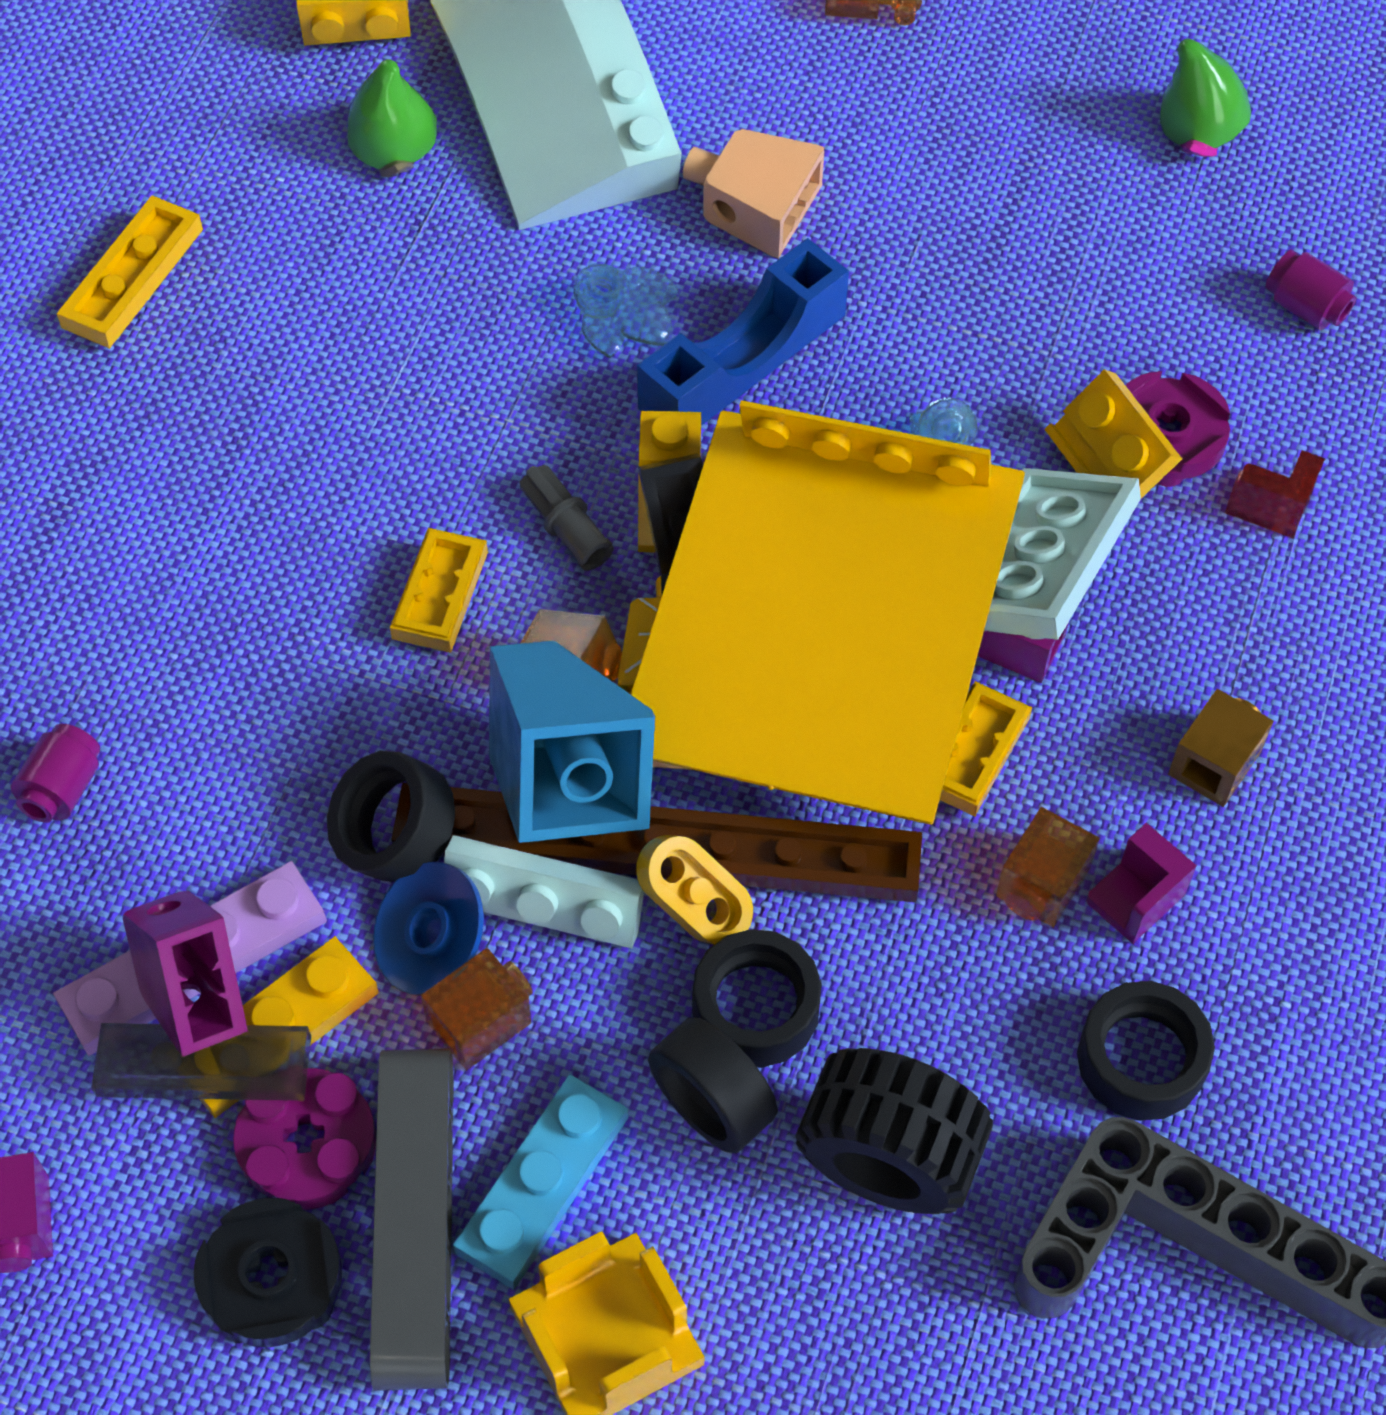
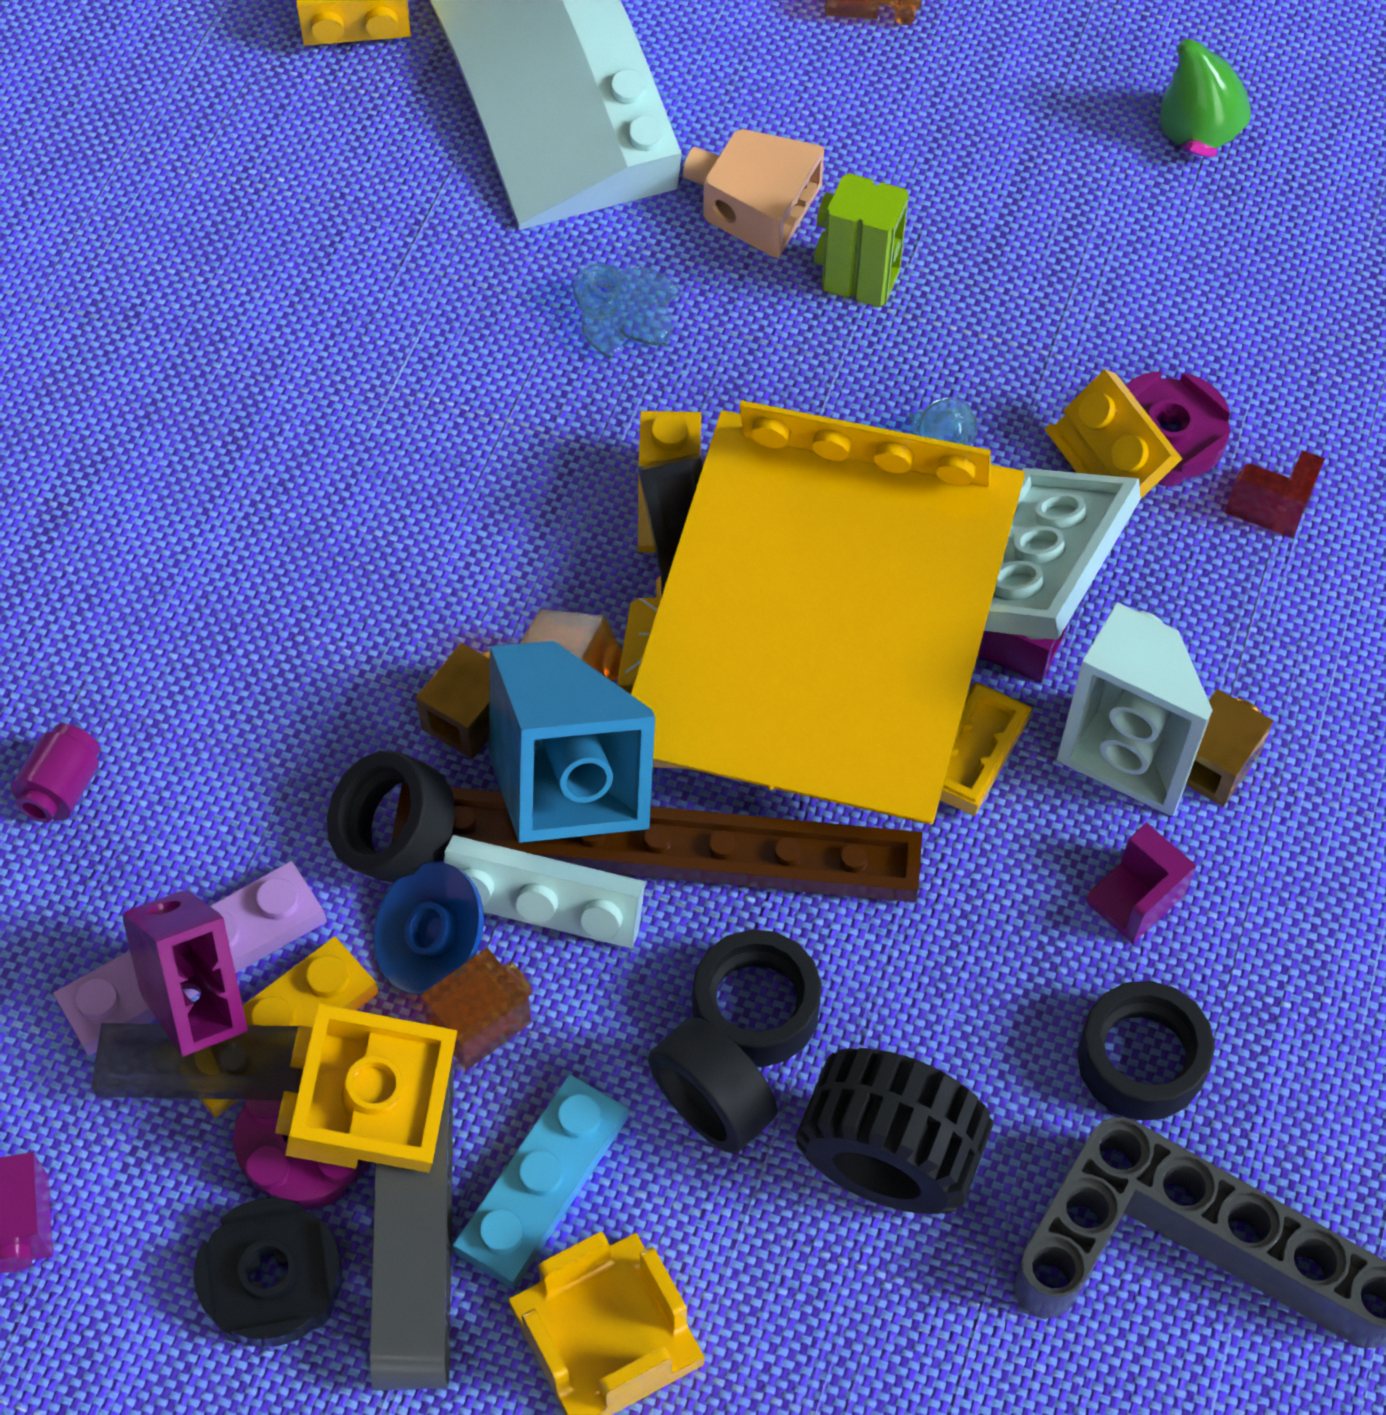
(130, 271): yellow plate -> none
(367, 1090): none -> yellow plate
(390, 122): bright green hat -> none
(439, 590): yellow plate -> none
(457, 701): none -> pearl gold brick
(566, 517): dark grey axle -> none
(691, 886): yellow plate -> none
(790, 309): blue arch -> none
(861, 239): none -> lime brick
(1046, 867): clear orange brick -> none
(1137, 711): none -> light aqua slope
(1311, 289): magenta brick -> none

